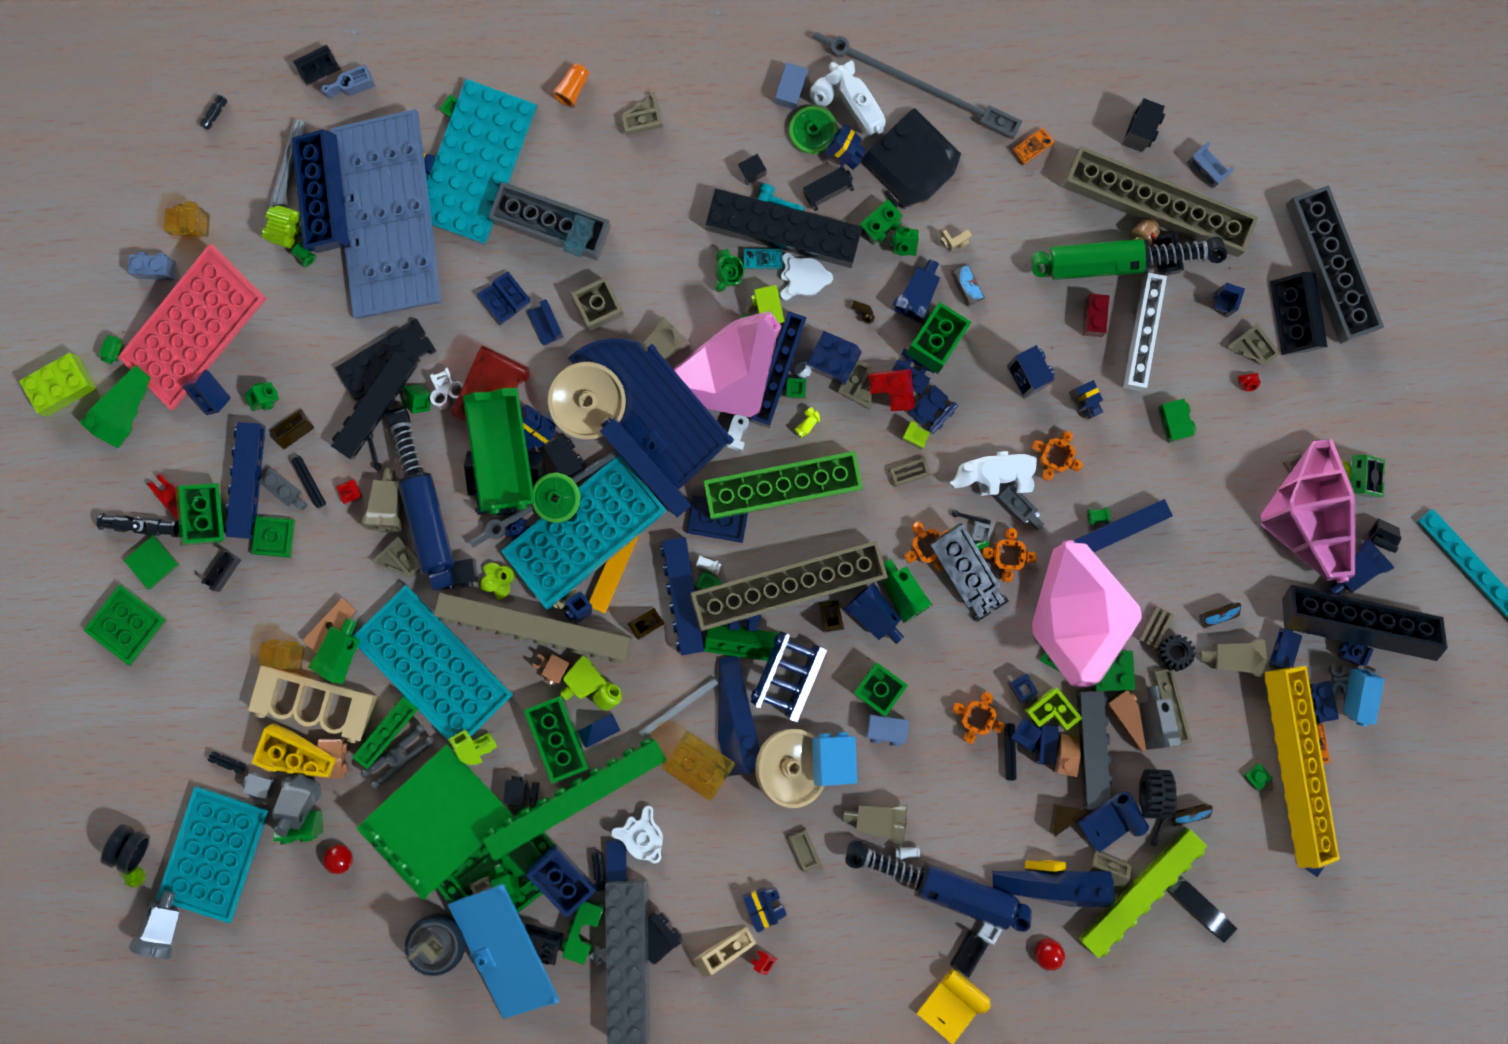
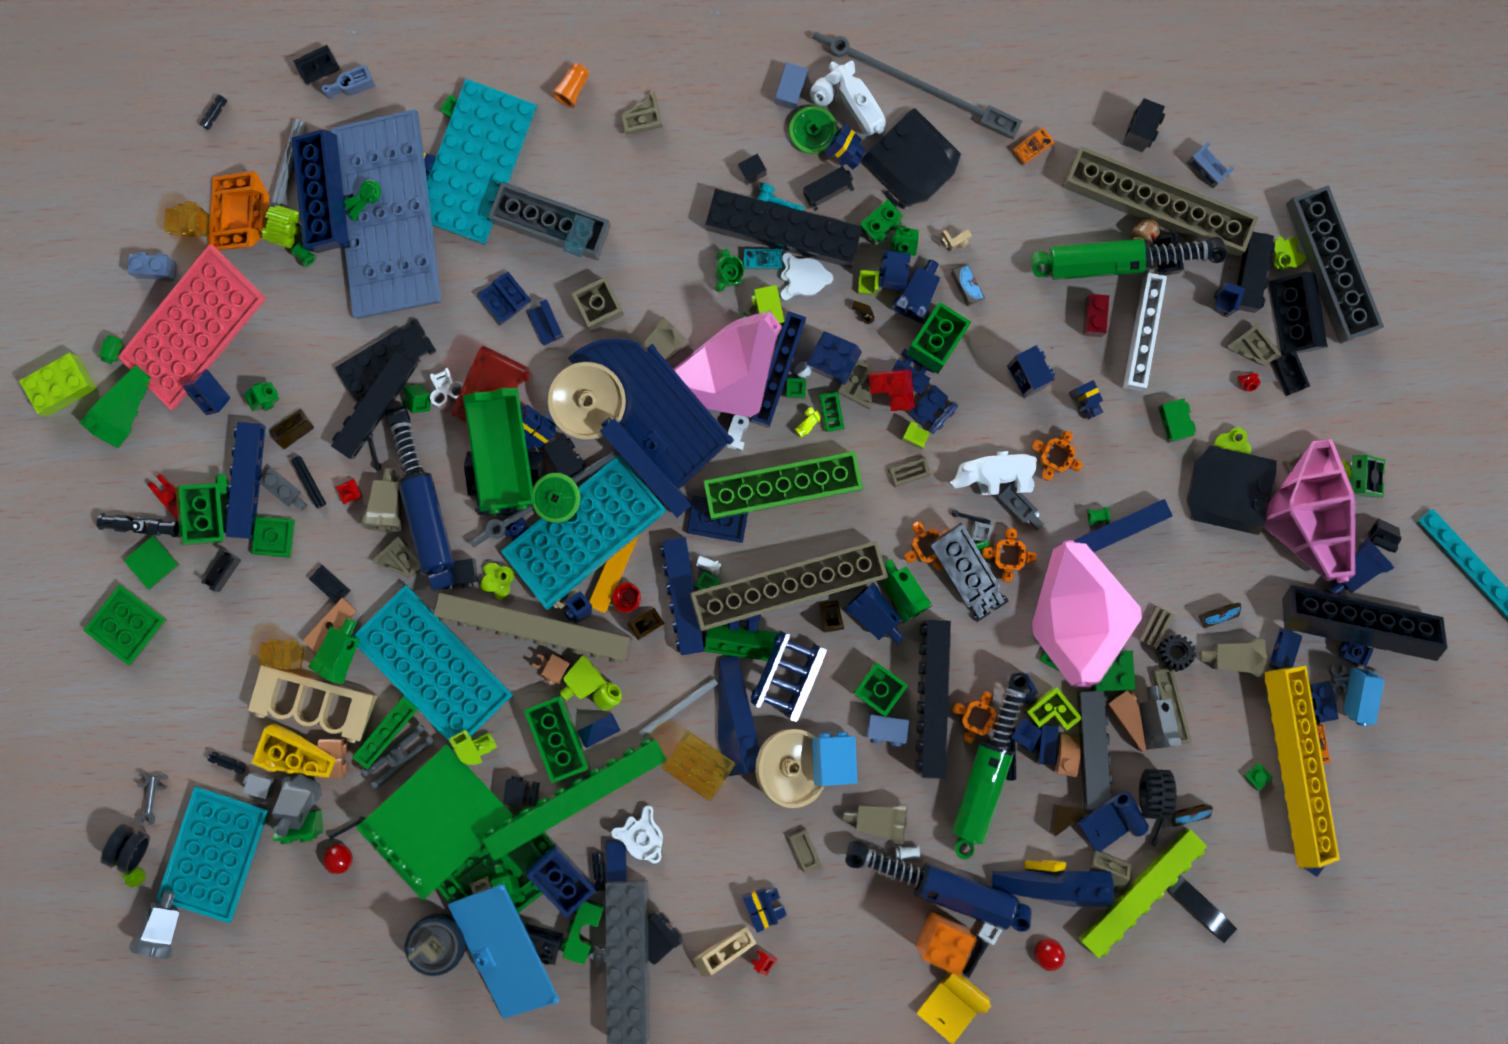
(153, 783): none -> flat silver bar
(223, 483): none -> green plate
(237, 210): none -> orange slope
(329, 584): none -> black tile
(360, 820): none -> black hinge
(369, 193): none -> green piece
(626, 597): none -> red hair
(828, 428): none -> green slope
(868, 282): none -> lime panel
(894, 270): none -> dark blue brick
(934, 699): none -> black brick
(945, 943): none -> orange brick
(988, 774): none -> green piece
(1228, 441): none -> lime plate
(1231, 489): none -> black wedge
(1253, 271): none -> black brick
(1288, 252): none -> lime plate
(1291, 373): none -> black hinge

